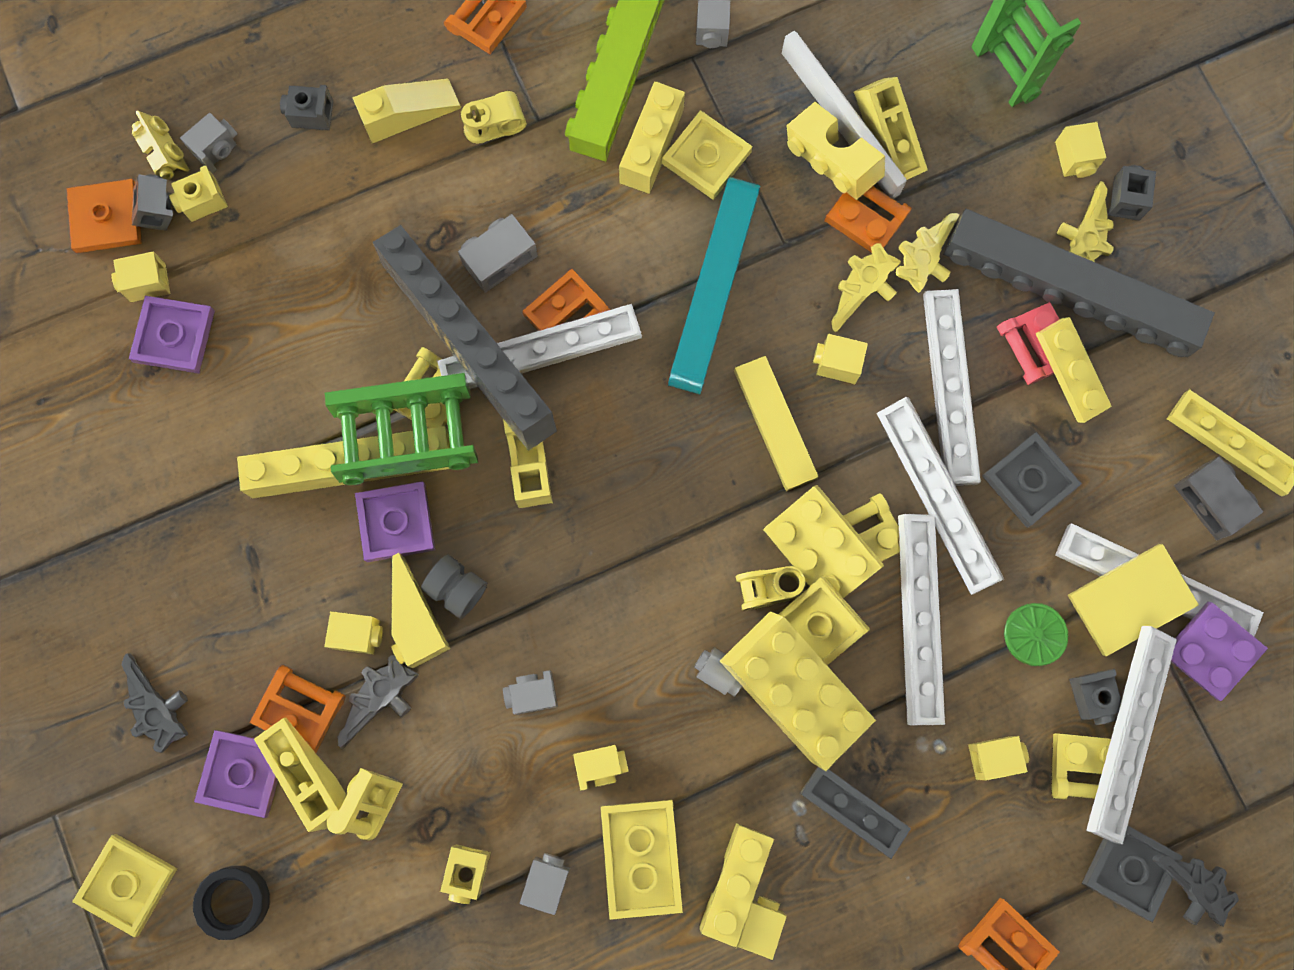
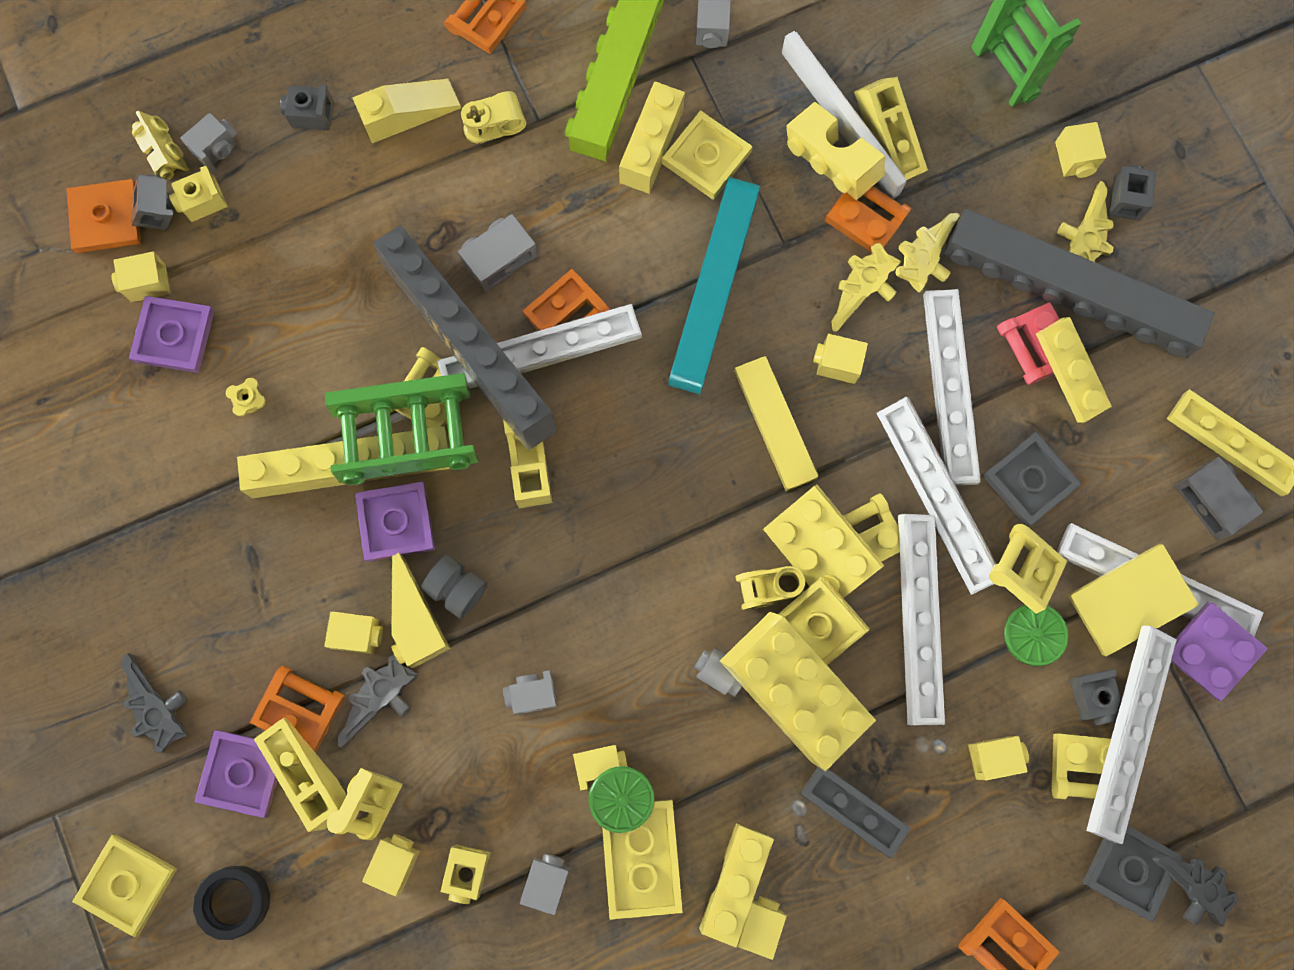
(253, 403): none -> light yellow plate
(391, 865): none -> light yellow brick
(621, 799): none -> bright green wheel
(1038, 574): none -> light yellow plate

